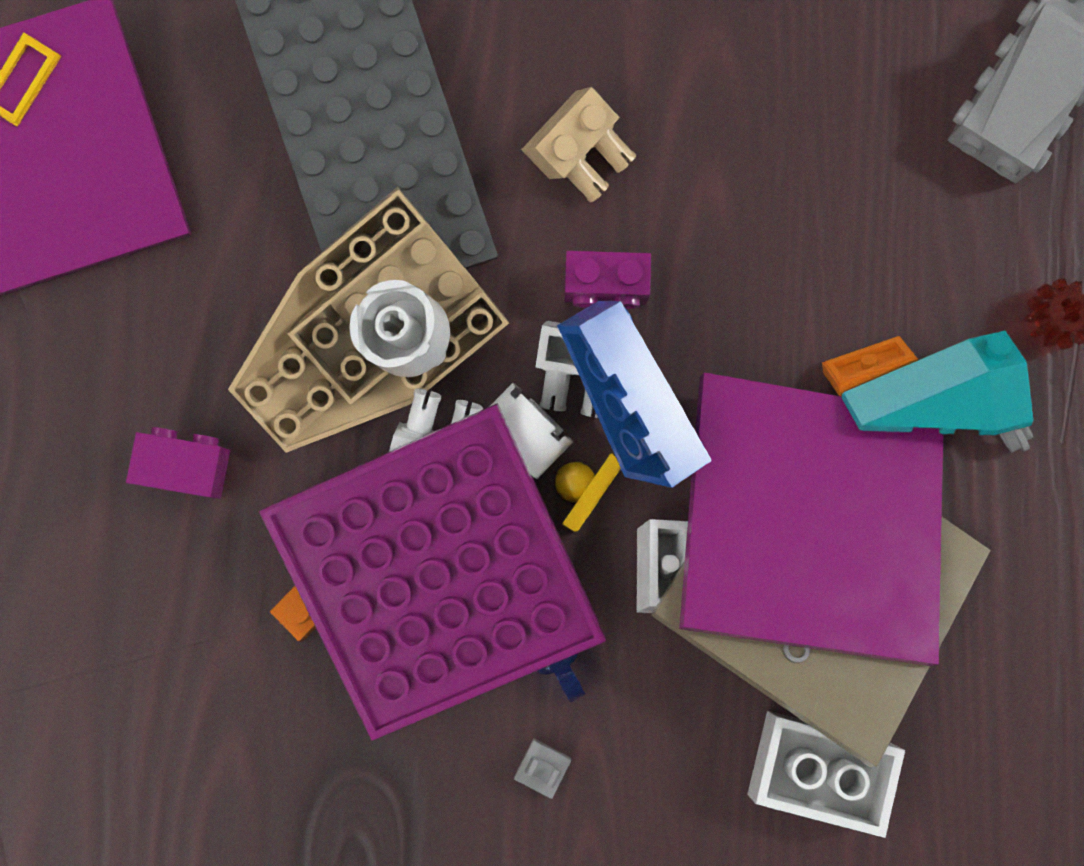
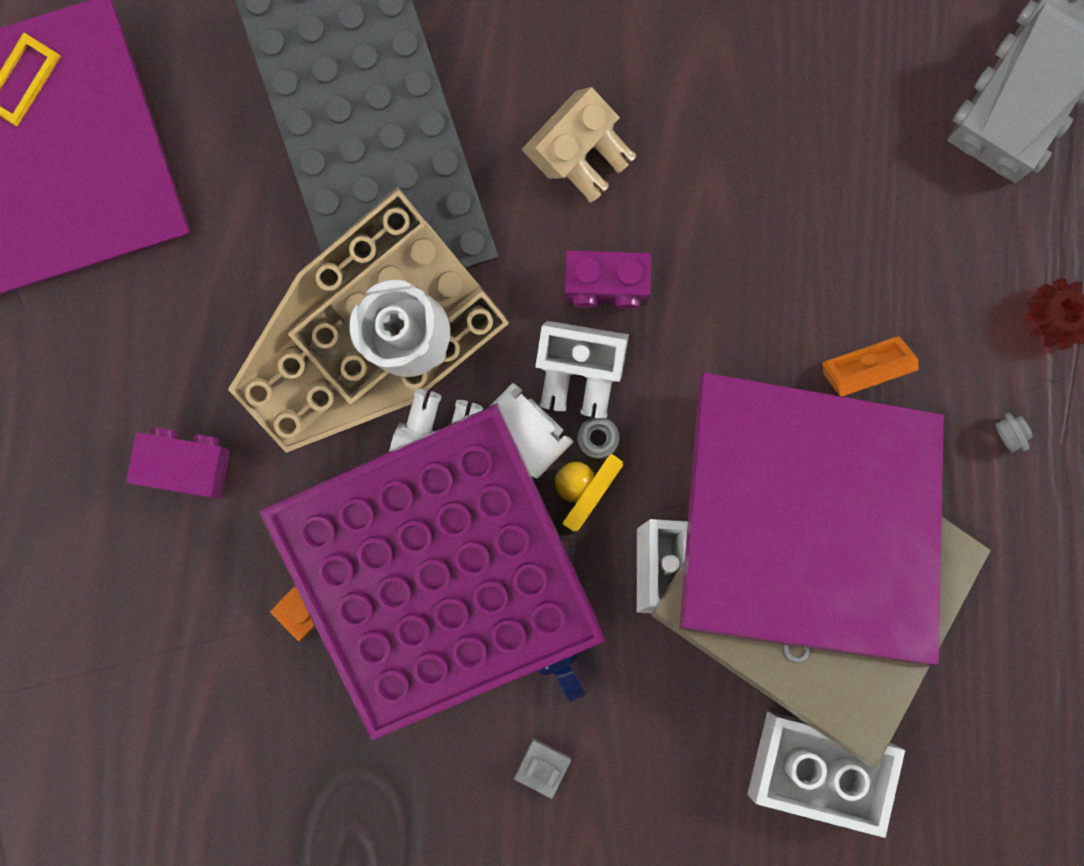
(598, 424): none -> light grey plate
(632, 396): wedge -> none
(965, 386): teal wedge -> none

